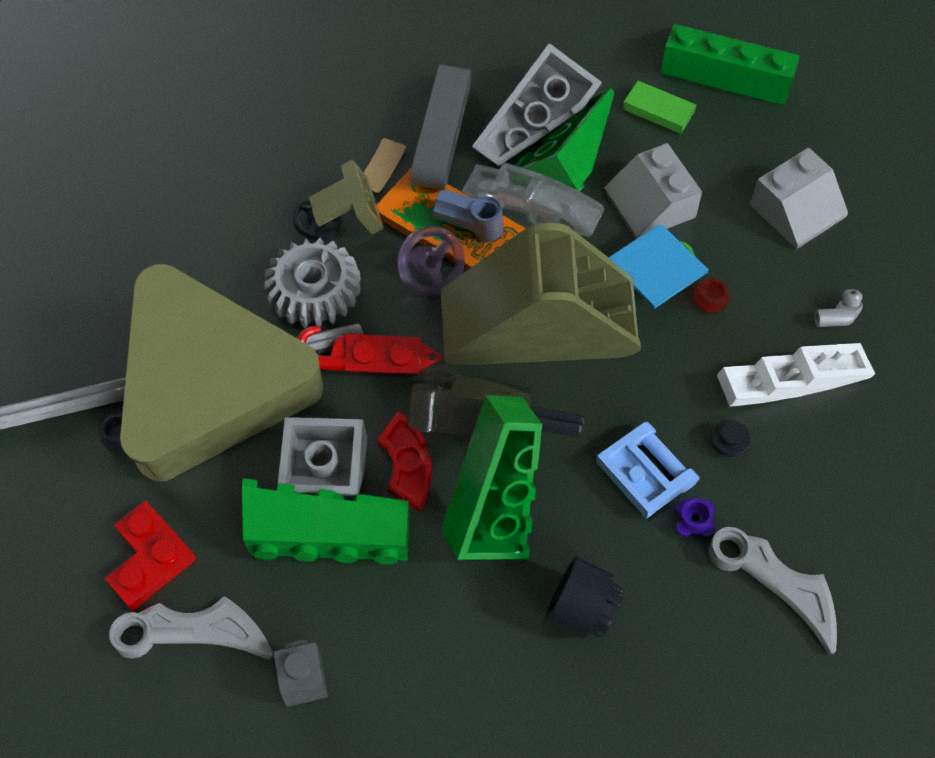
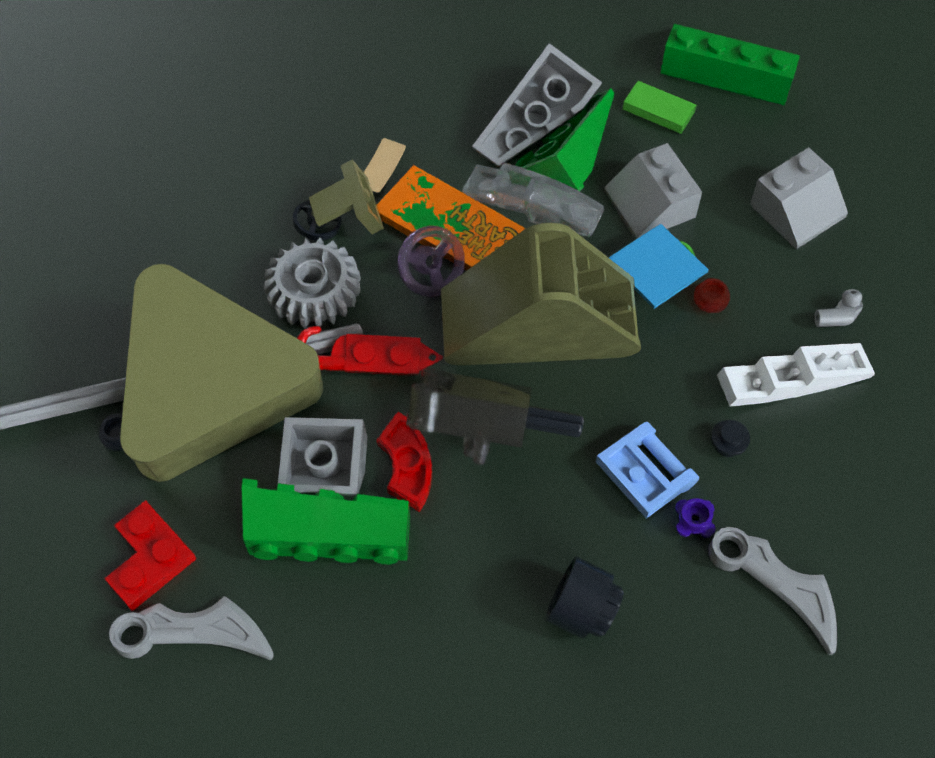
(300, 673): dark grey brick -> none
(441, 127): dark grey beam -> none
(479, 215): sand blue piece -> none
(495, 484): green wedge -> none

